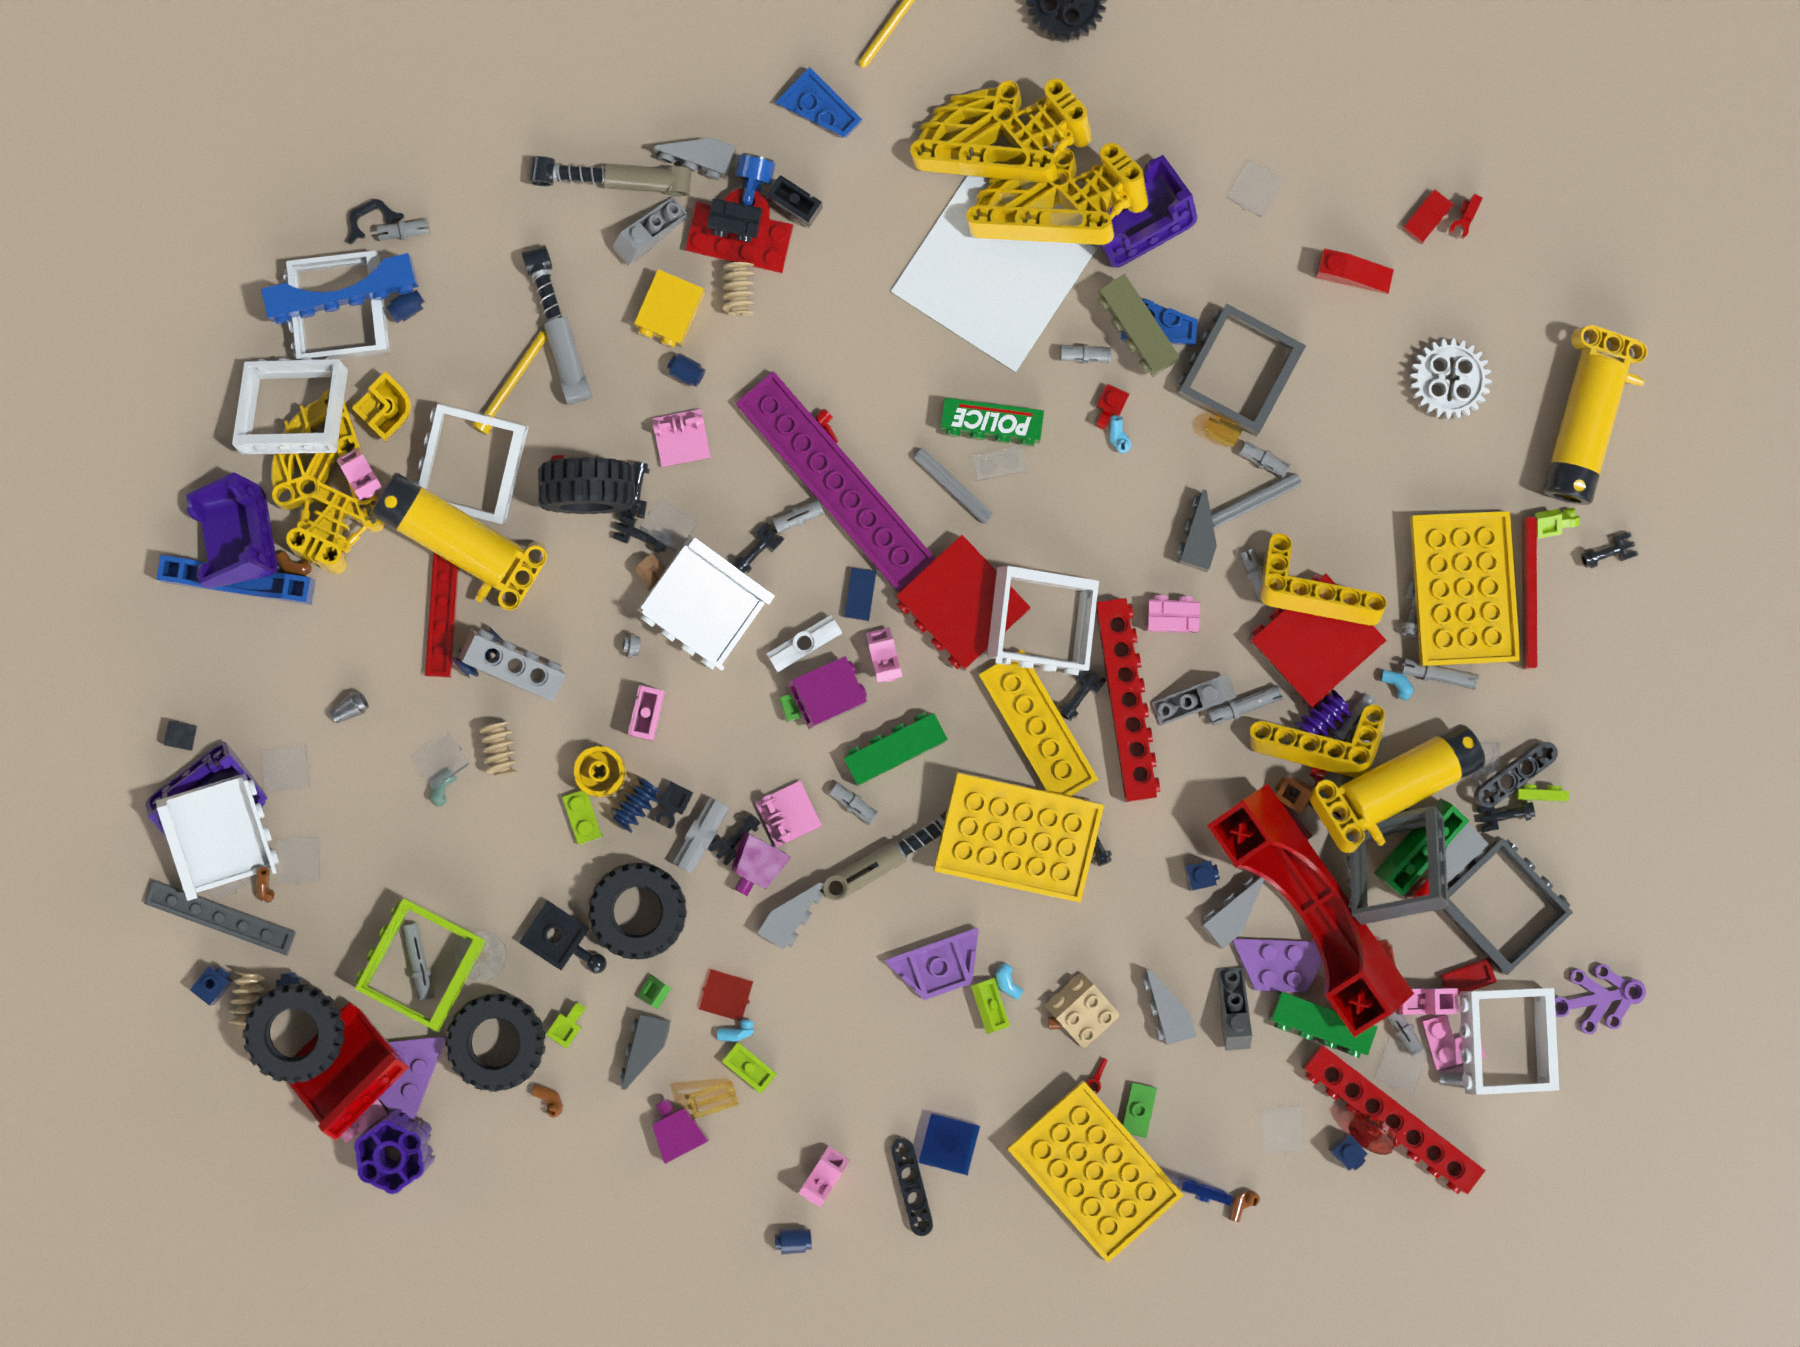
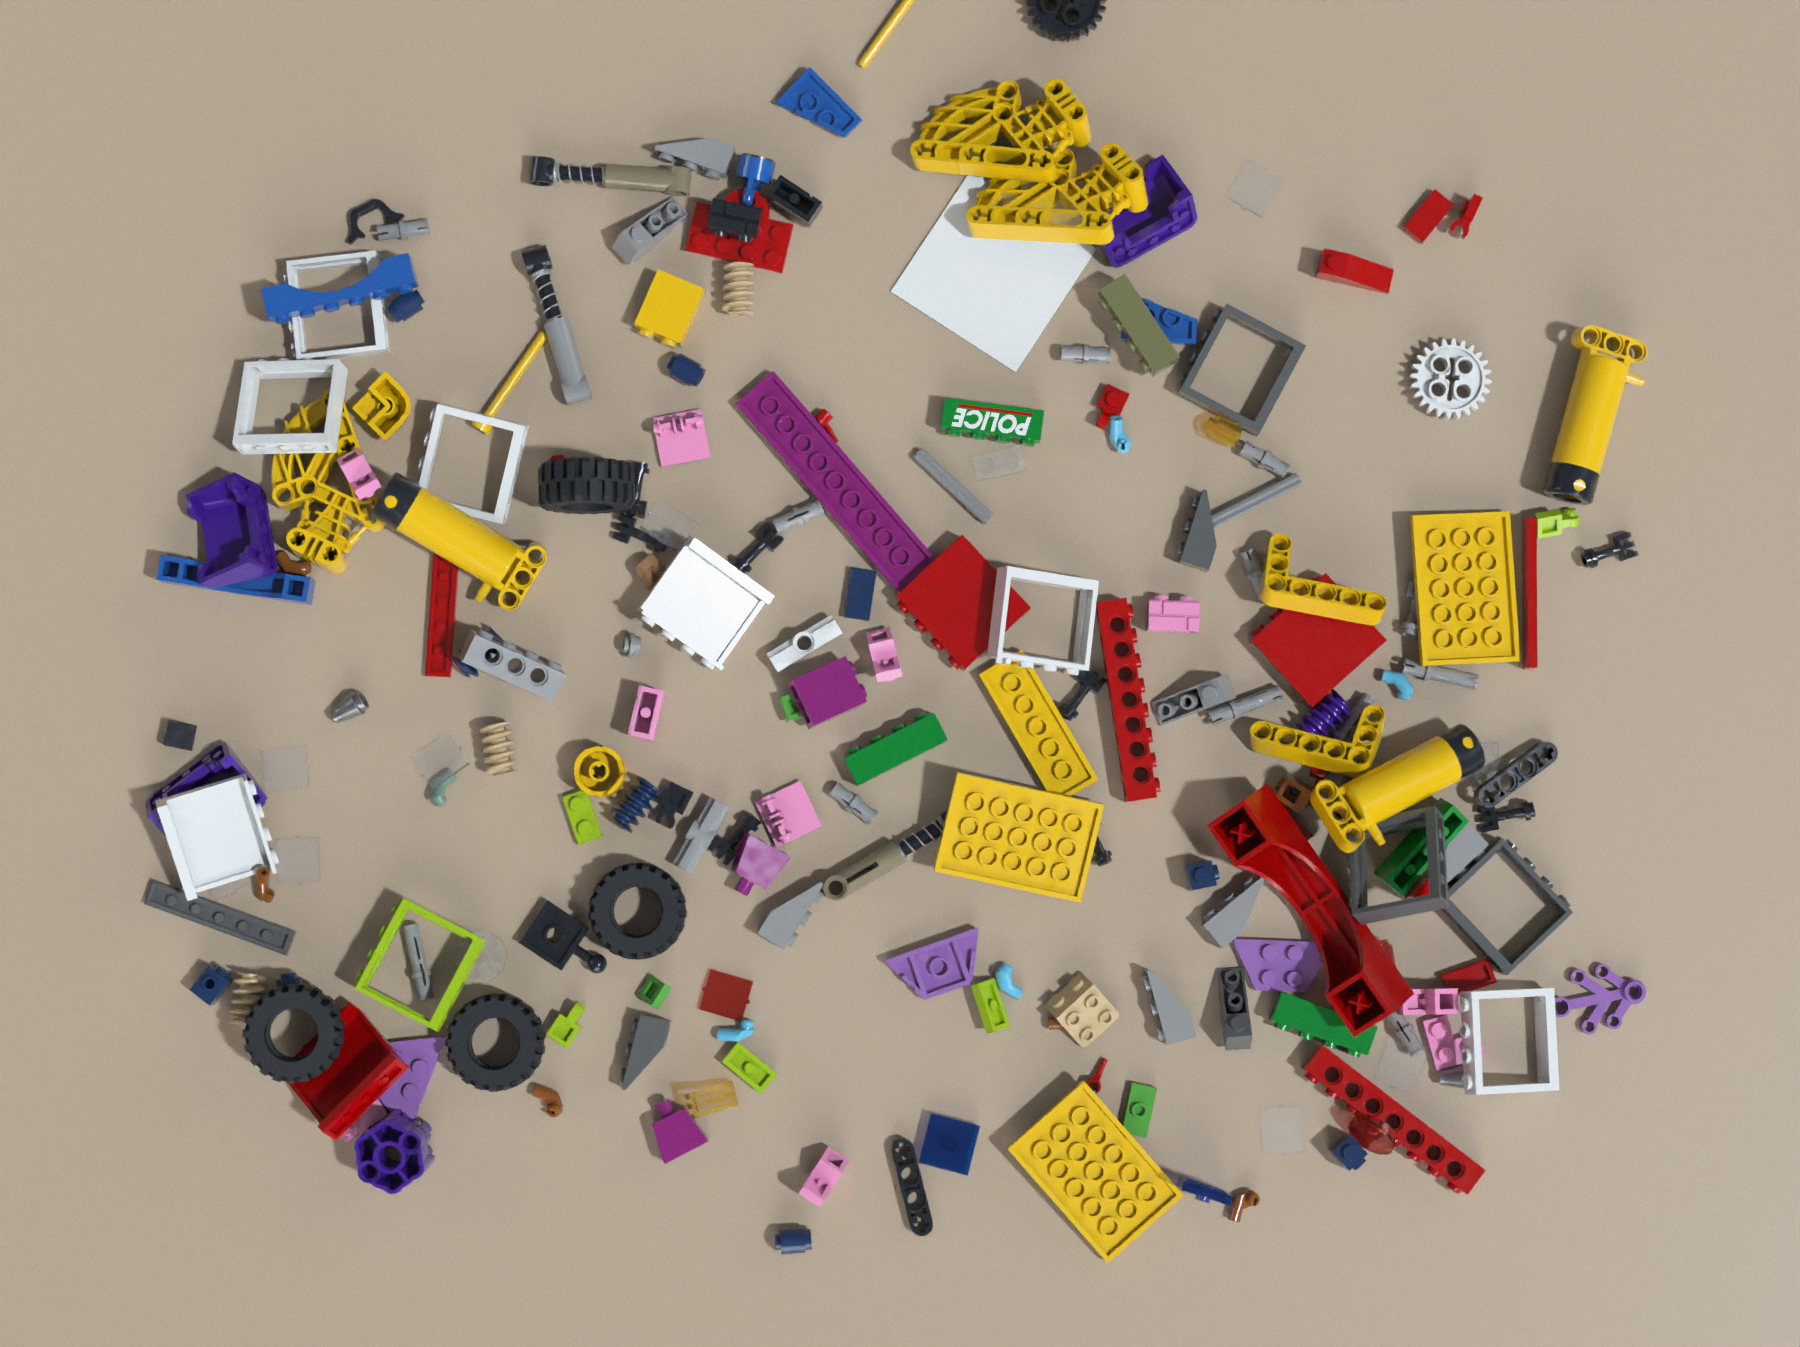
(1552, 793): lime plate -> none

